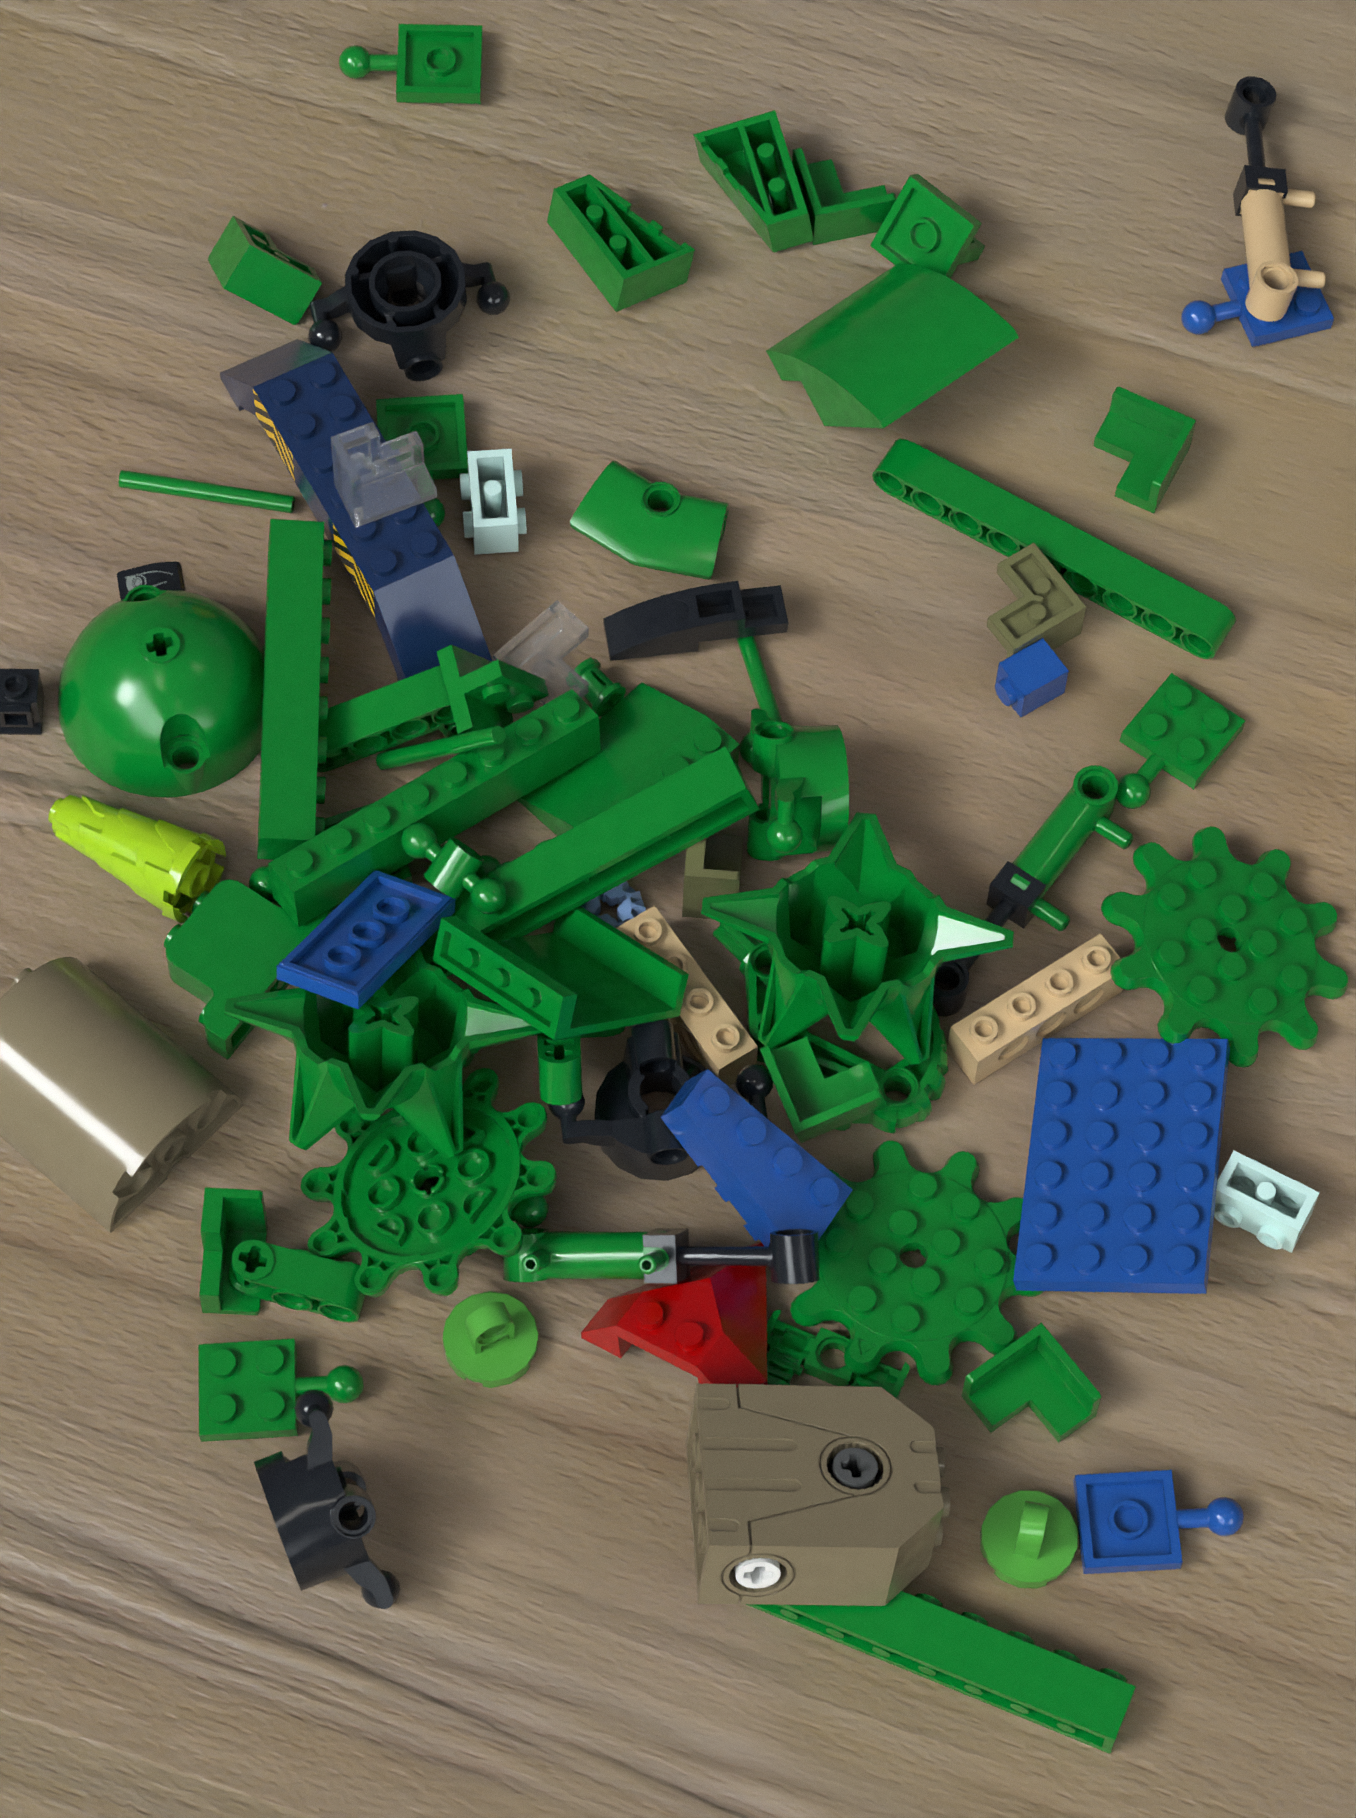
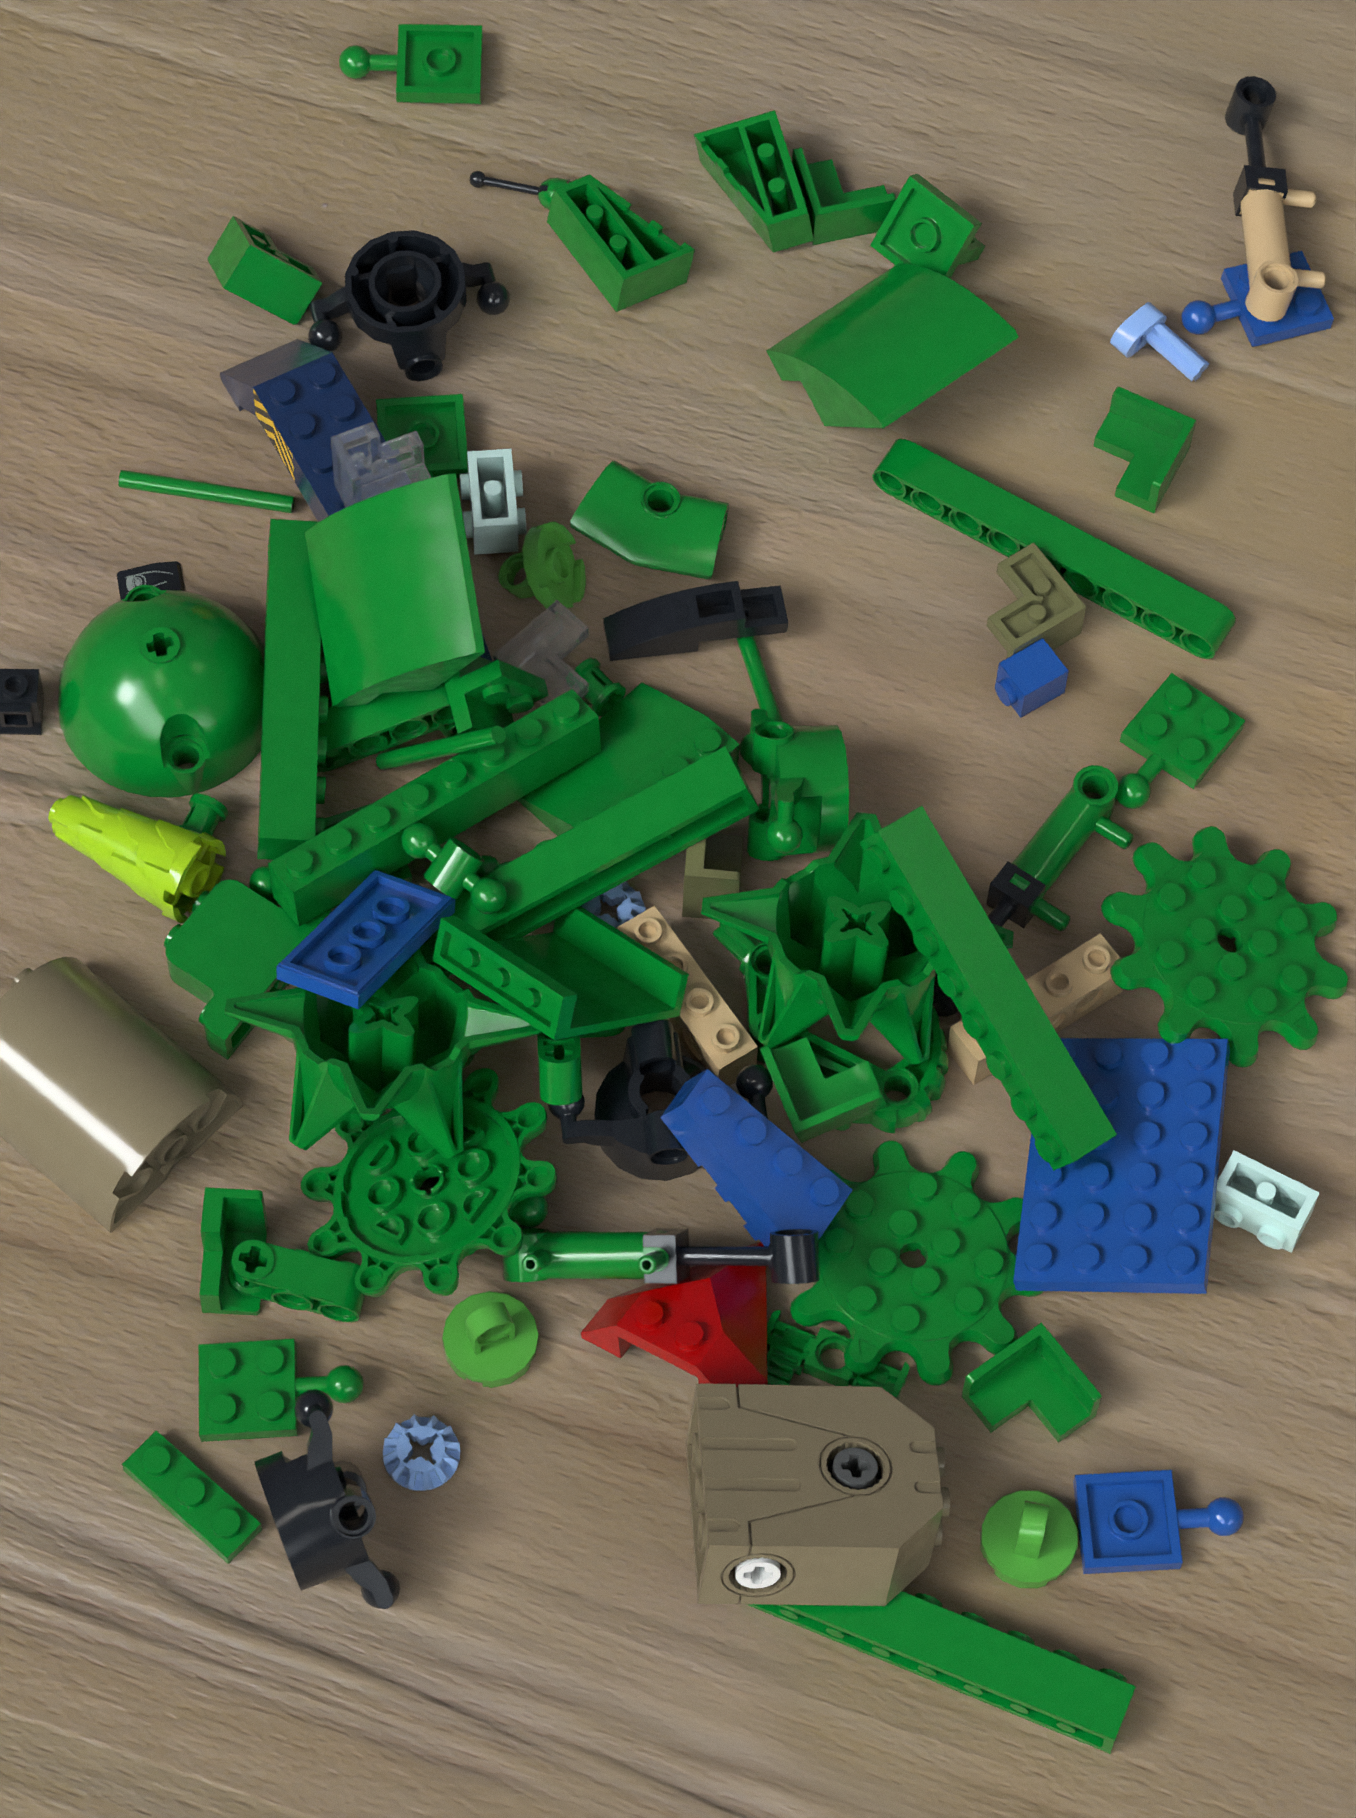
(192, 1497): none -> green plate
(204, 814): none -> green bush
(395, 592): none -> green slope
(419, 1473): none -> light blue gear
(543, 192): none -> black hinge
(548, 567): none -> bright green tile
(987, 989): none -> green brick
(1149, 326): none -> light blue piece

